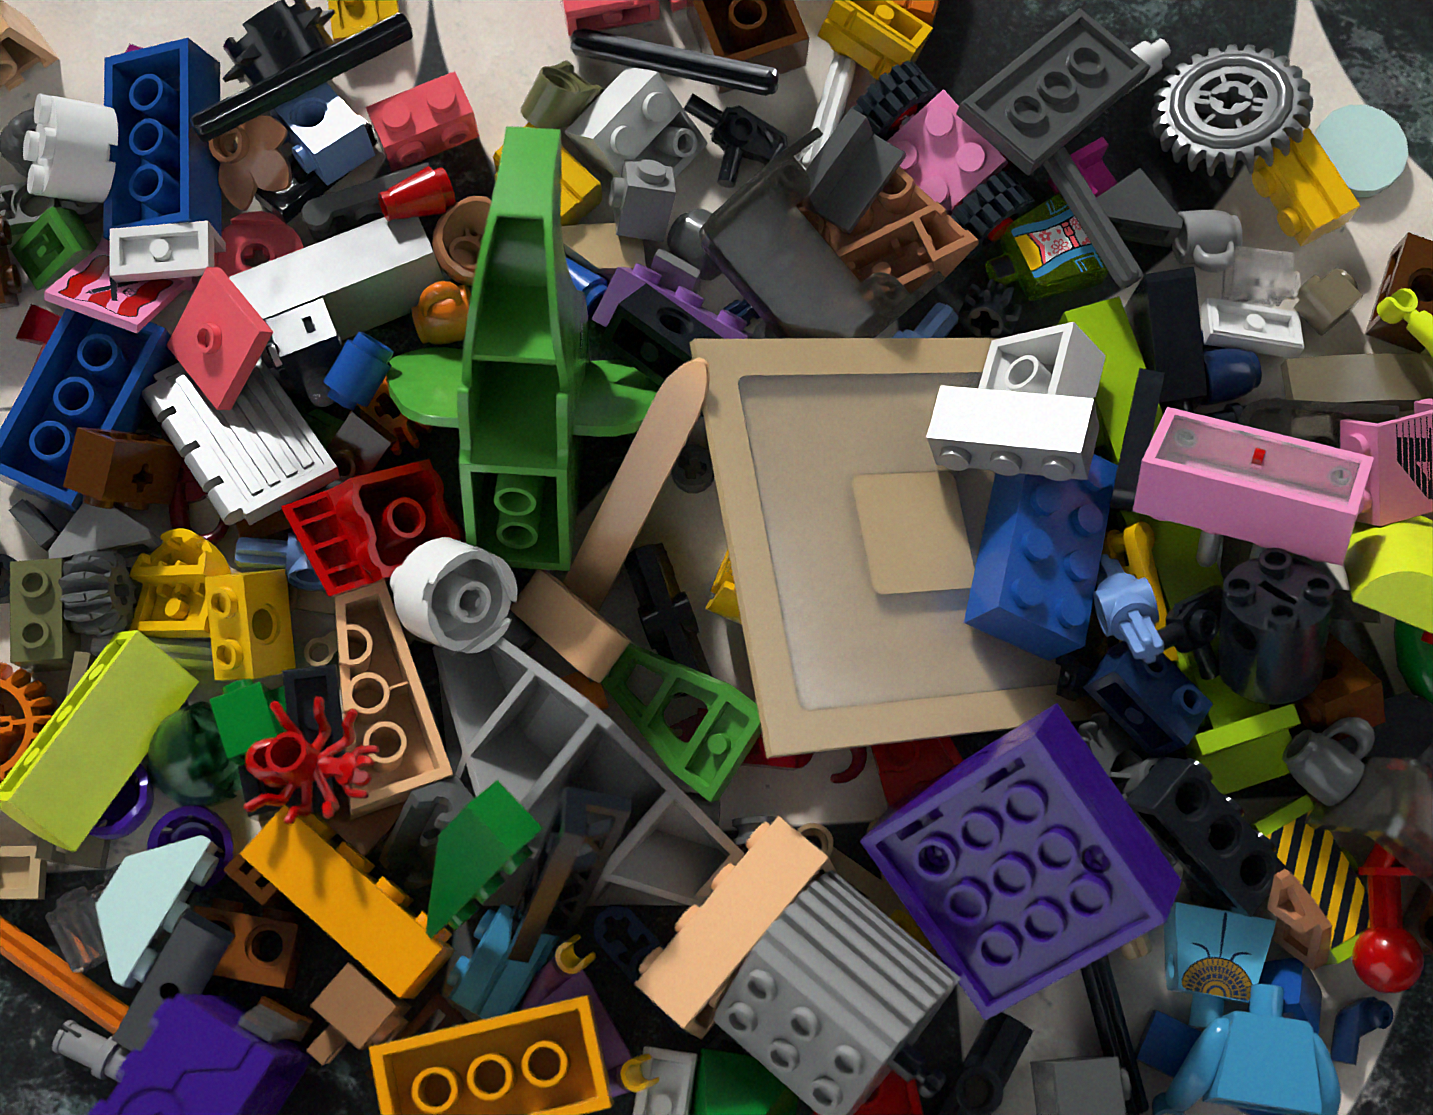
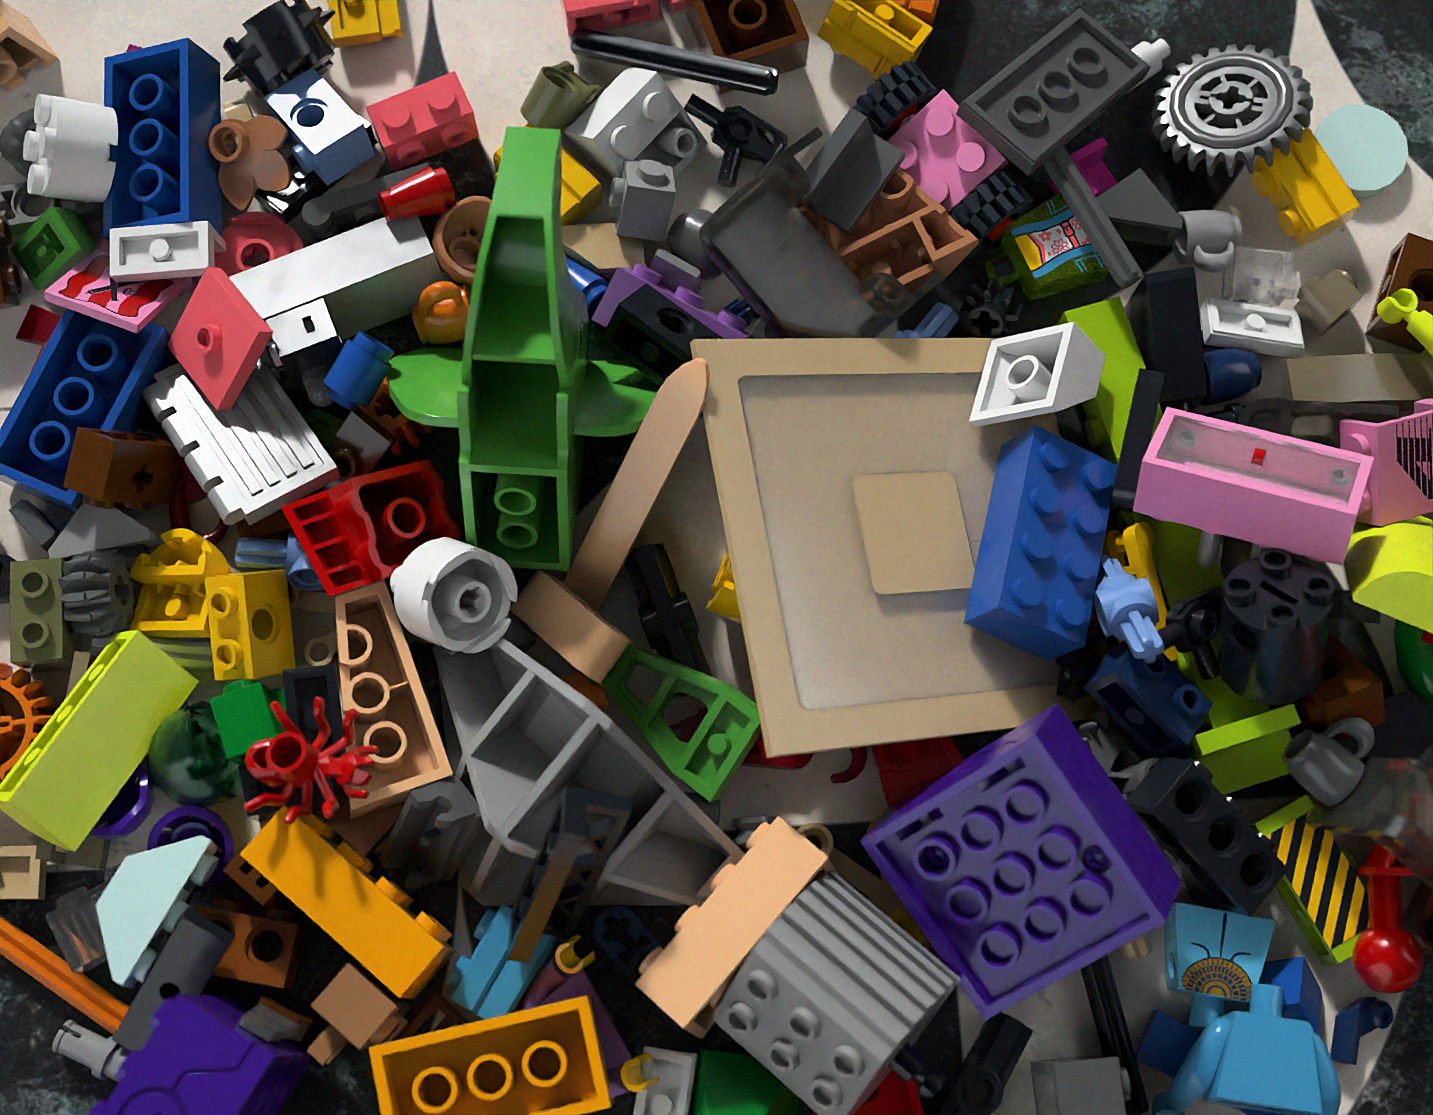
(301, 77): black axle -> none
(473, 851): green slope -> none
(702, 482): dark grey bush -> none
(832, 102): white axle -> none
(1013, 432): brick -> none
(1300, 922): nougat slope -> none

